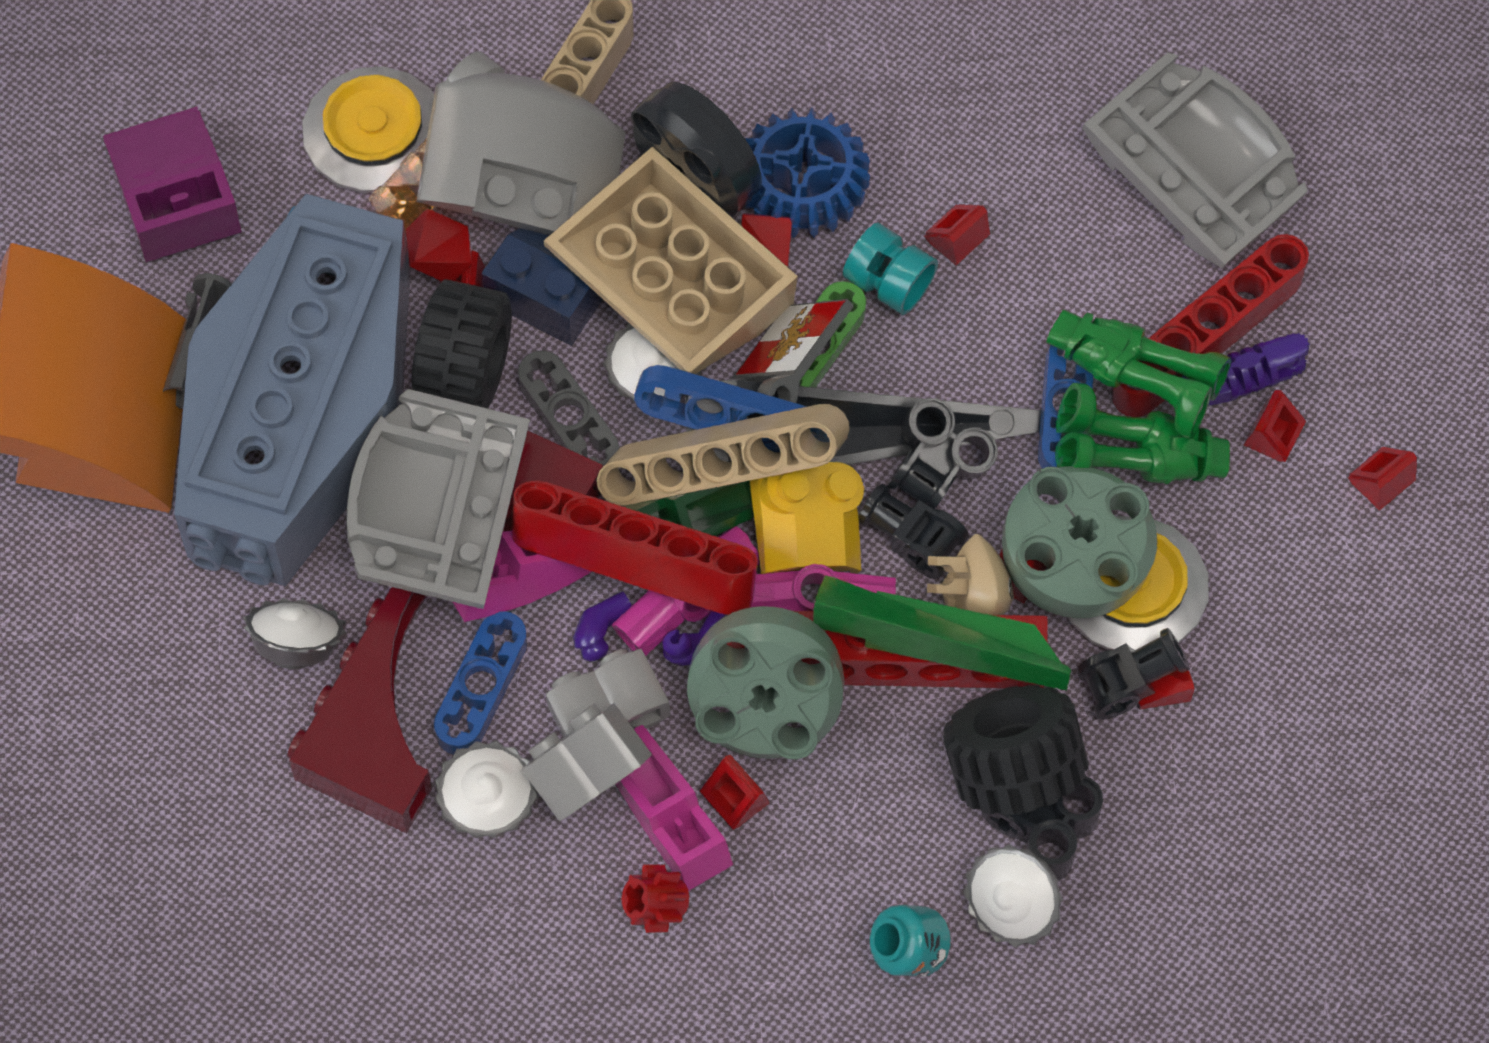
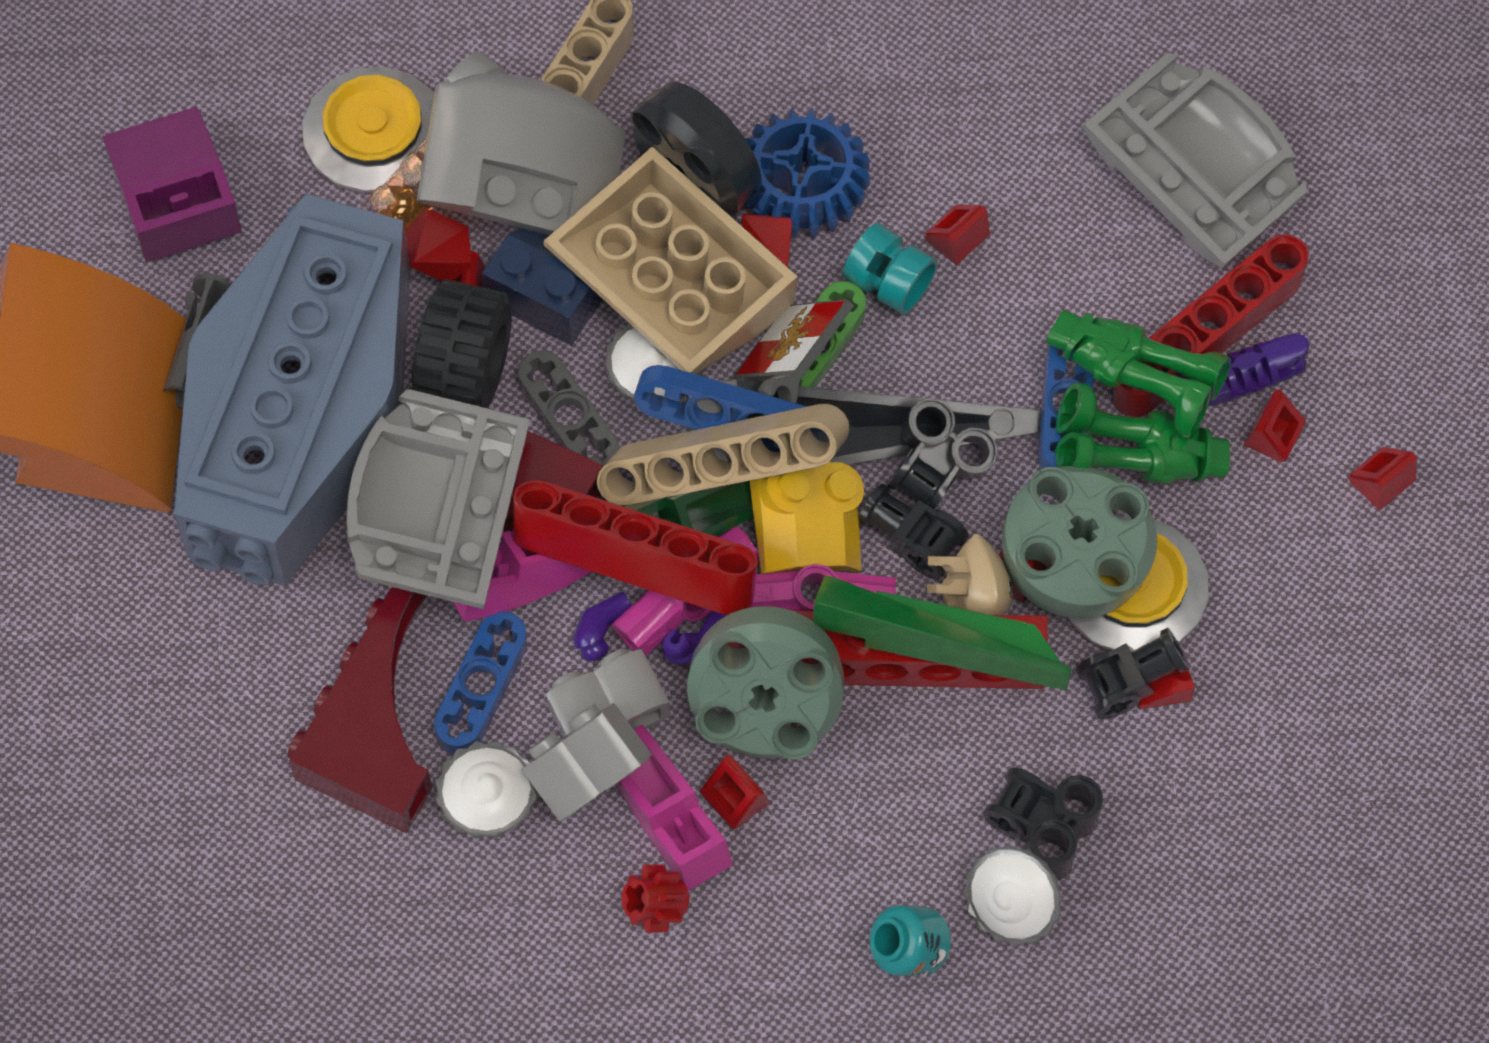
(294, 632): piece -> none
(1015, 749): black tyre -> none

